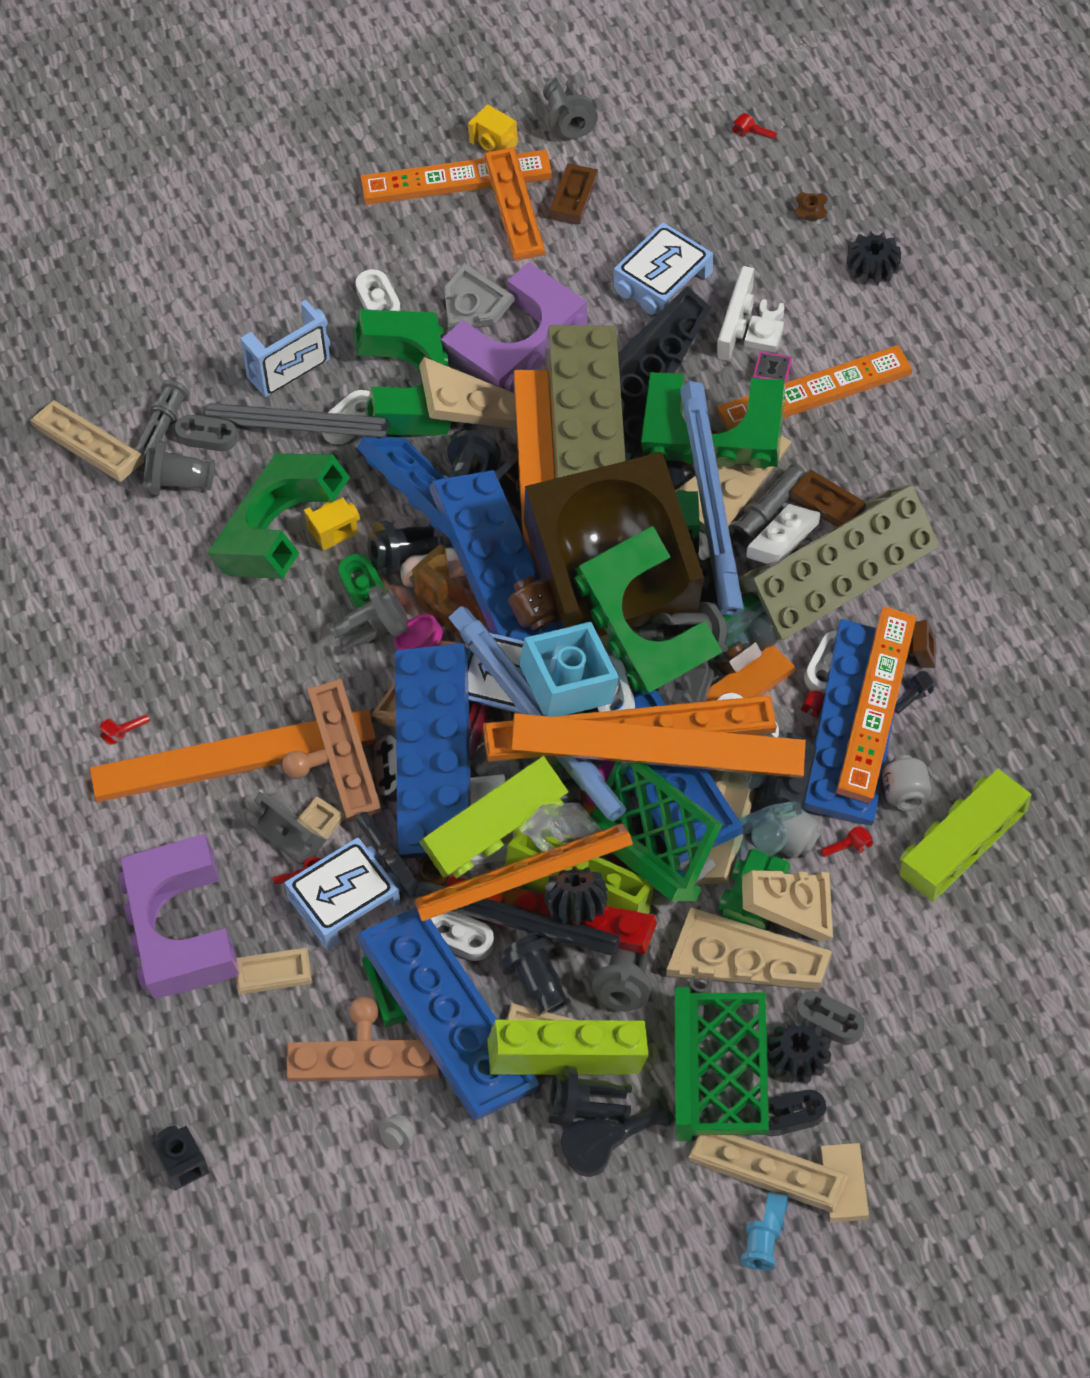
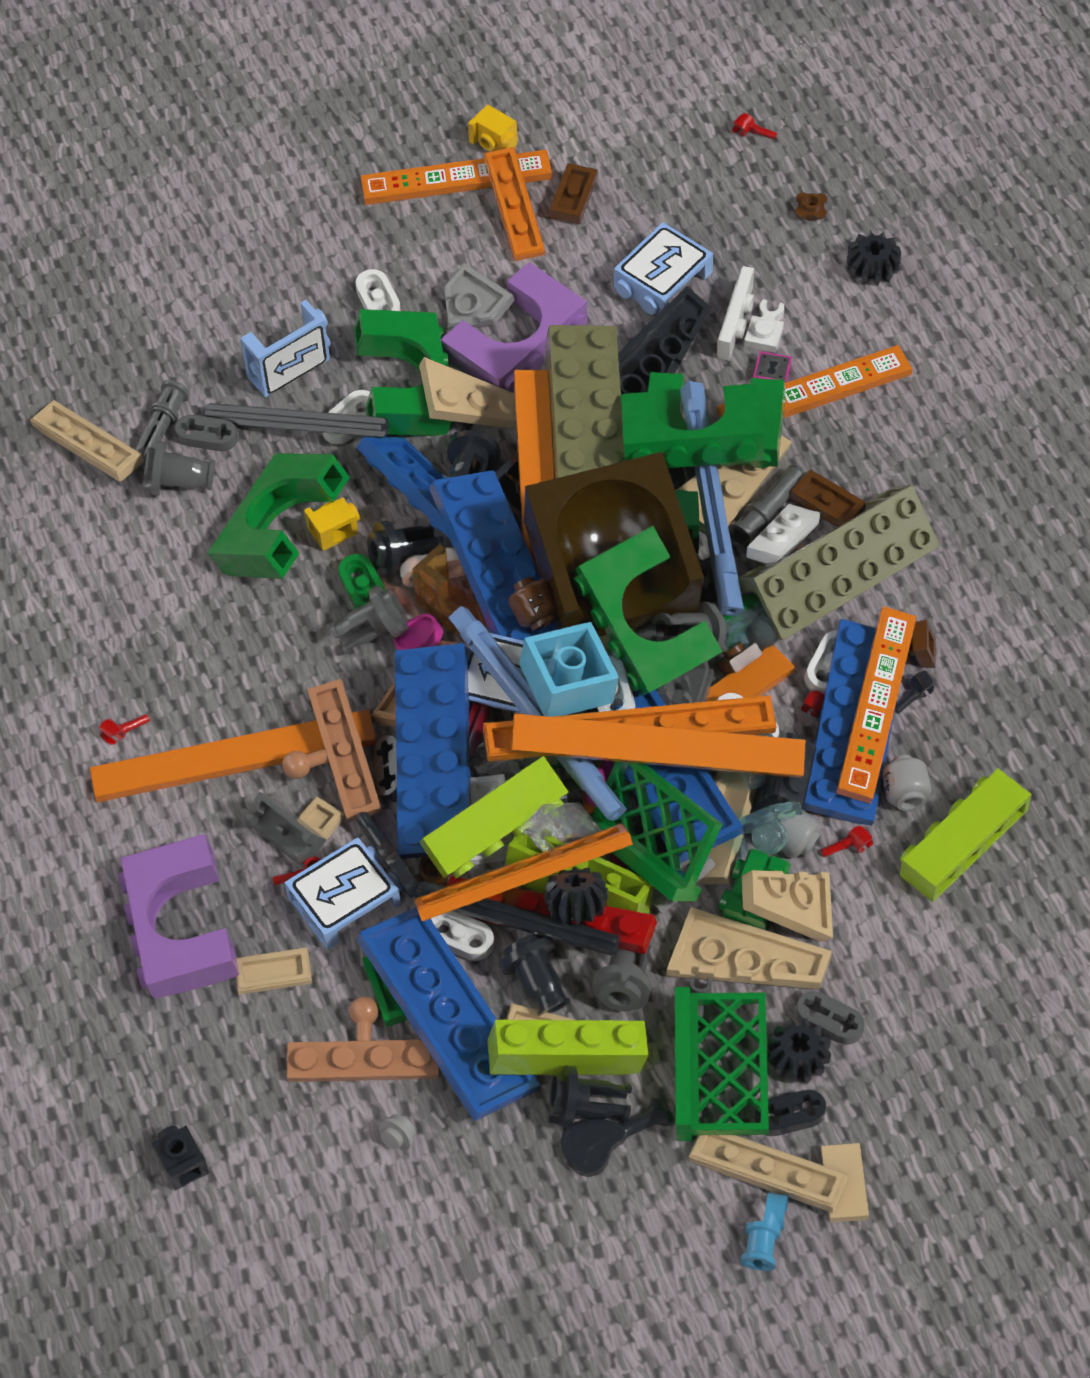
(570, 112): dark grey piece -> none
(730, 440): none -> green arch

